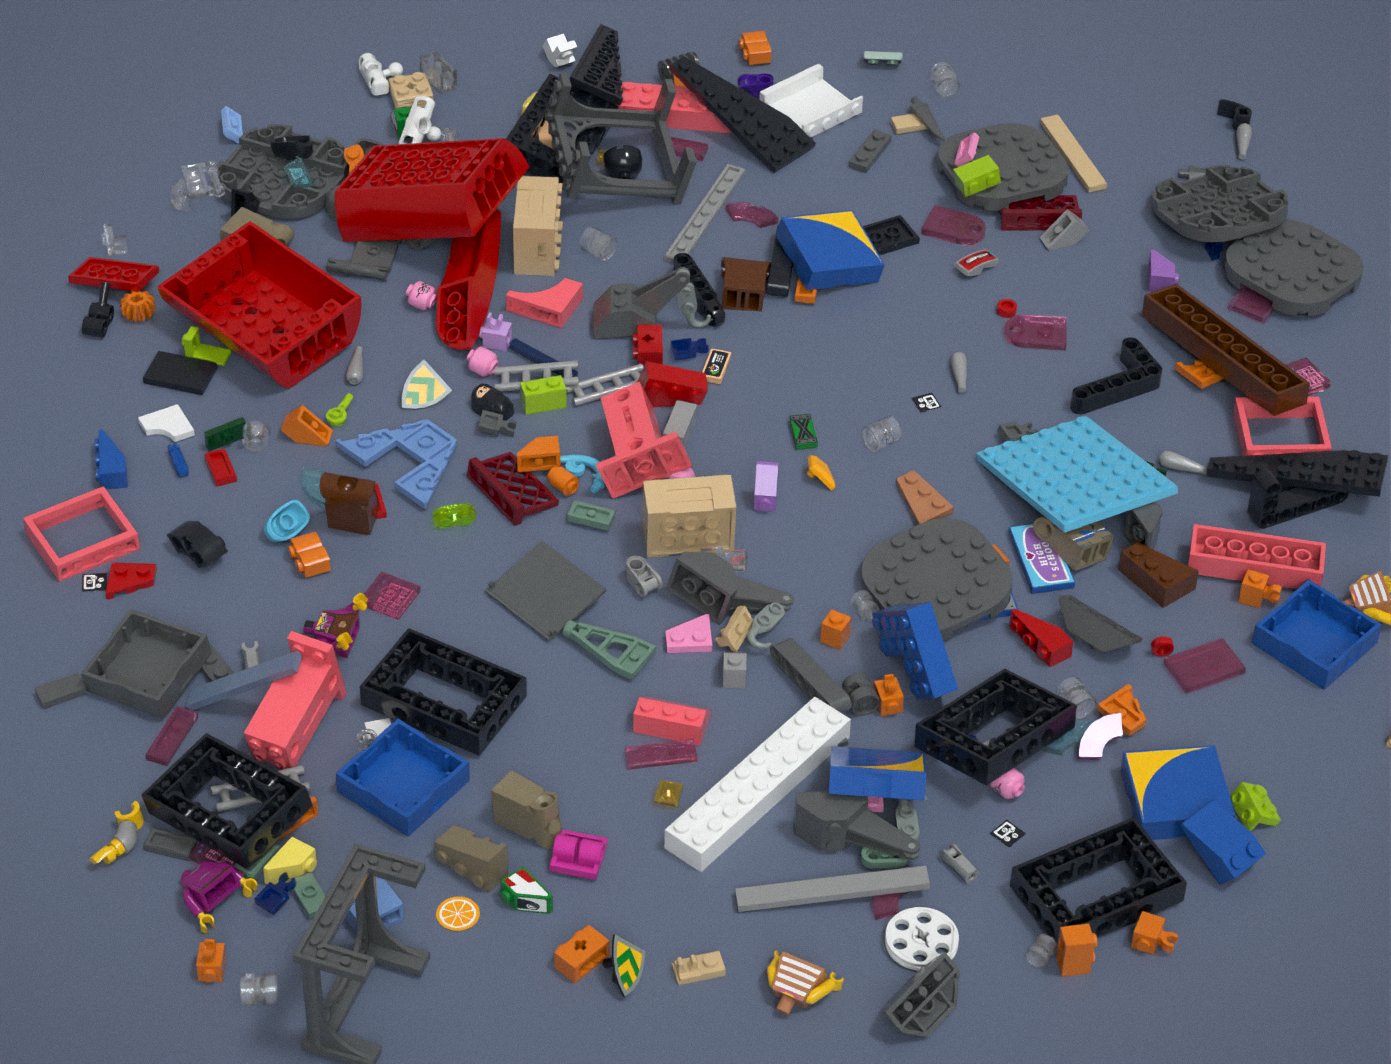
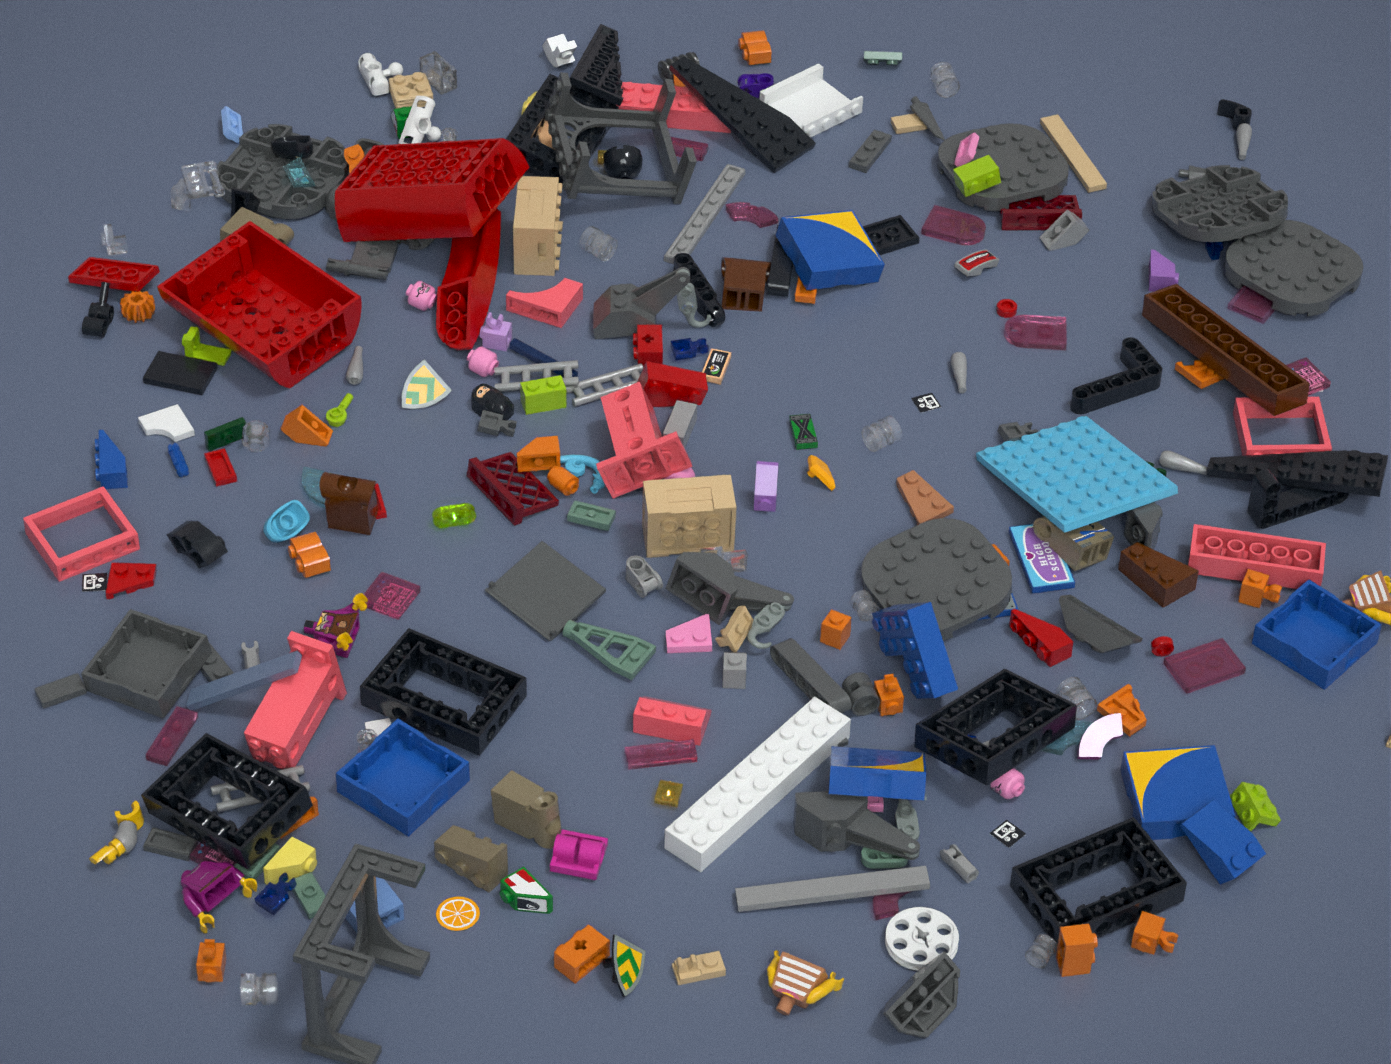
(421, 441): medium blue wing -> none

